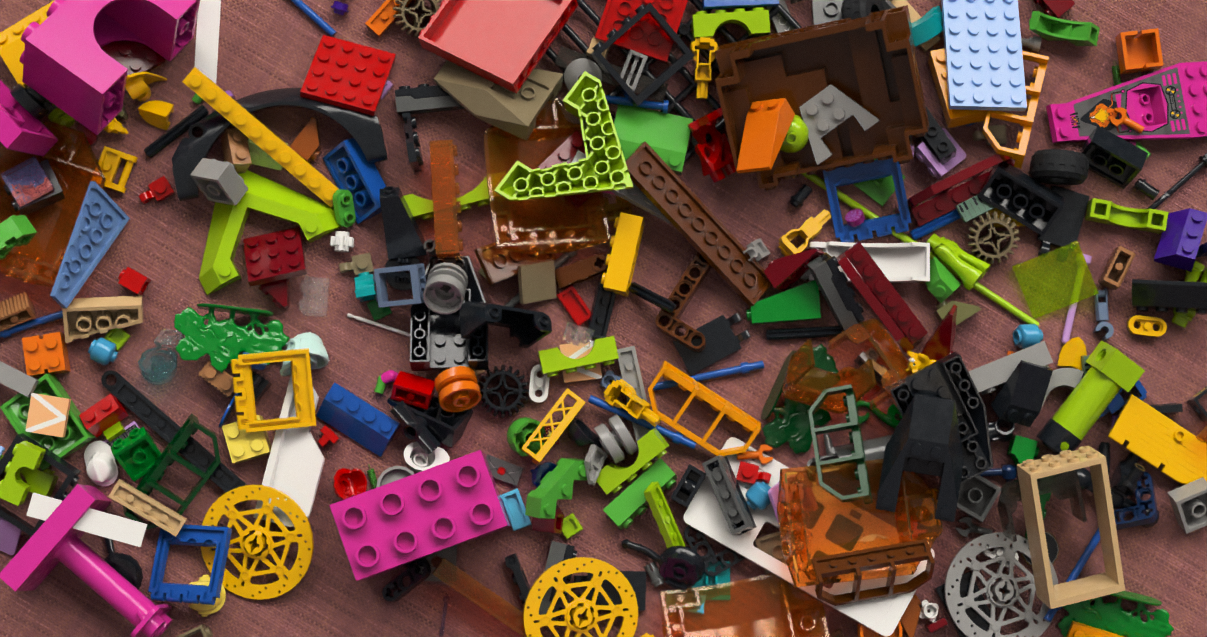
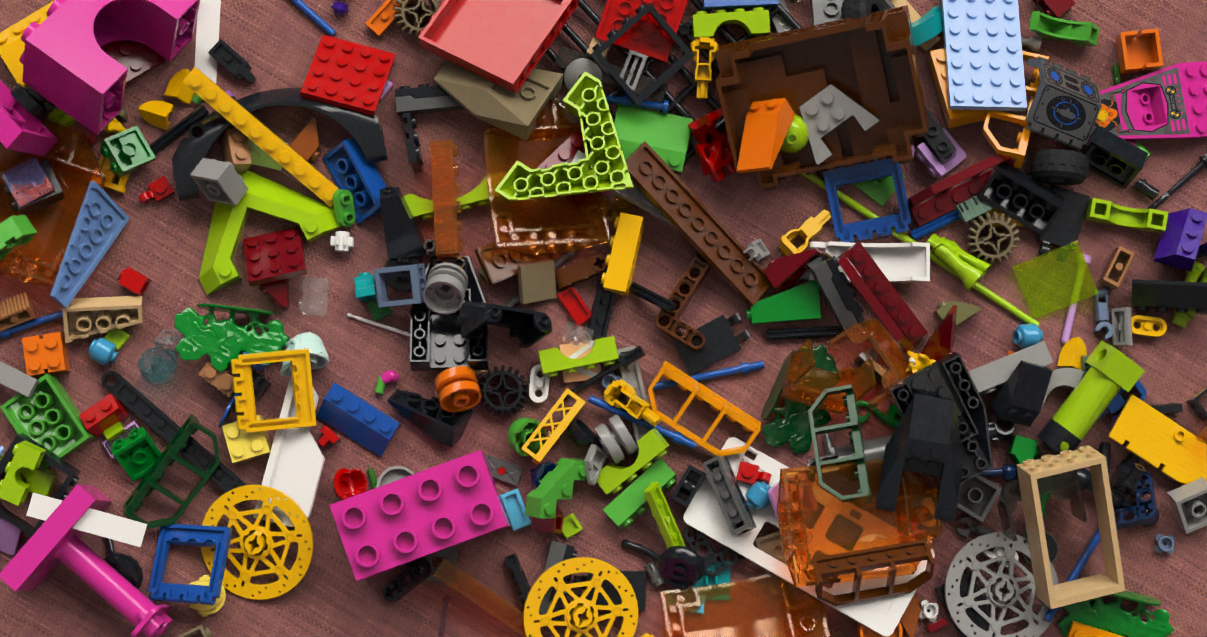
(48, 415): light nougat tile -> none
(100, 463): white piece -> none
(127, 151): none -> green plate
(138, 85): yellow panel -> none
(147, 507): tan plate -> none
(178, 89): none -> yellow brick
(232, 61): none -> black hinge
(359, 264): dark tan plate -> none
(413, 390): red brick -> none
(415, 427): black piece -> none
(419, 460): white piece -> none
(625, 360): none -> black piece
(757, 454): orange bar -> none
(800, 196): black pin -> none
(855, 217): magenta tile -> none
(941, 281): bright green slope -> none
(997, 131): dark tan plate -> none
(1063, 105): none -> dark grey hinge
(1124, 326): none -> light grey tile
(1125, 120): orange bar -> none
(1169, 543): none -> sand blue plate

